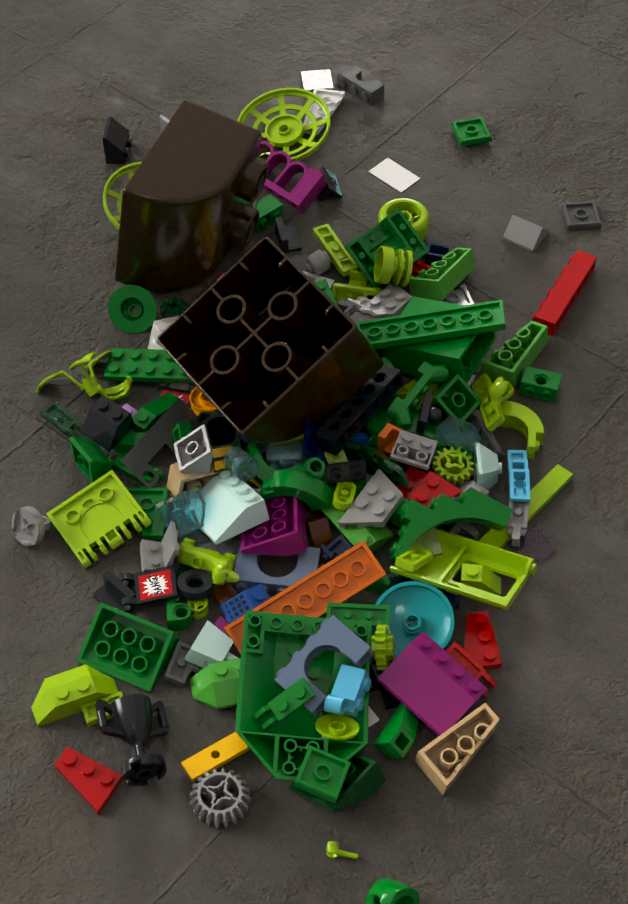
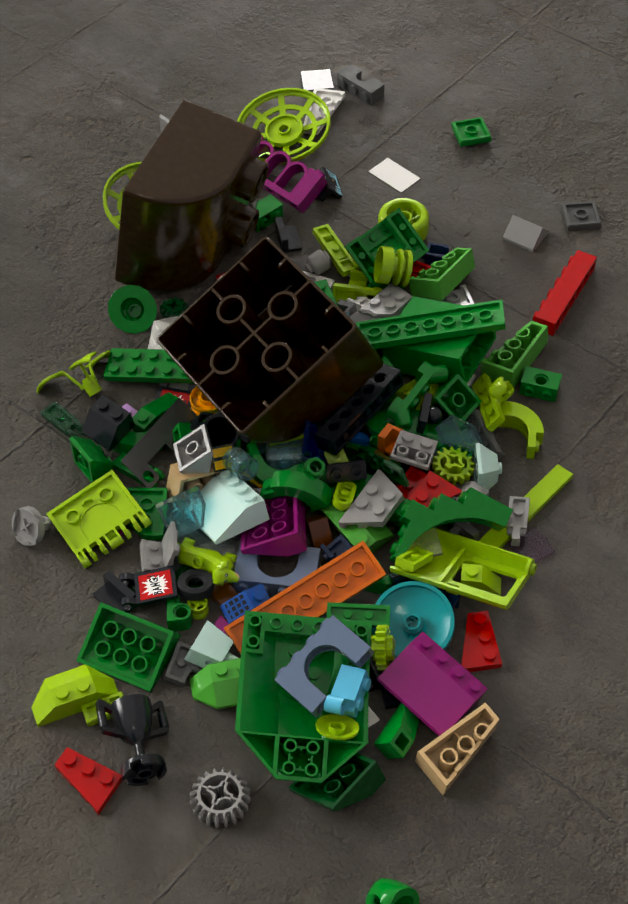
(110, 392): lime helmet -> none
(116, 142): black slope -> none
(226, 751): yellow tile -> none
(286, 703): green hinge -> none
(322, 774): green plate -> none
(333, 851): lime hand -> none
(470, 665): red hinge -> none
(518, 475): medium azure slope -> none

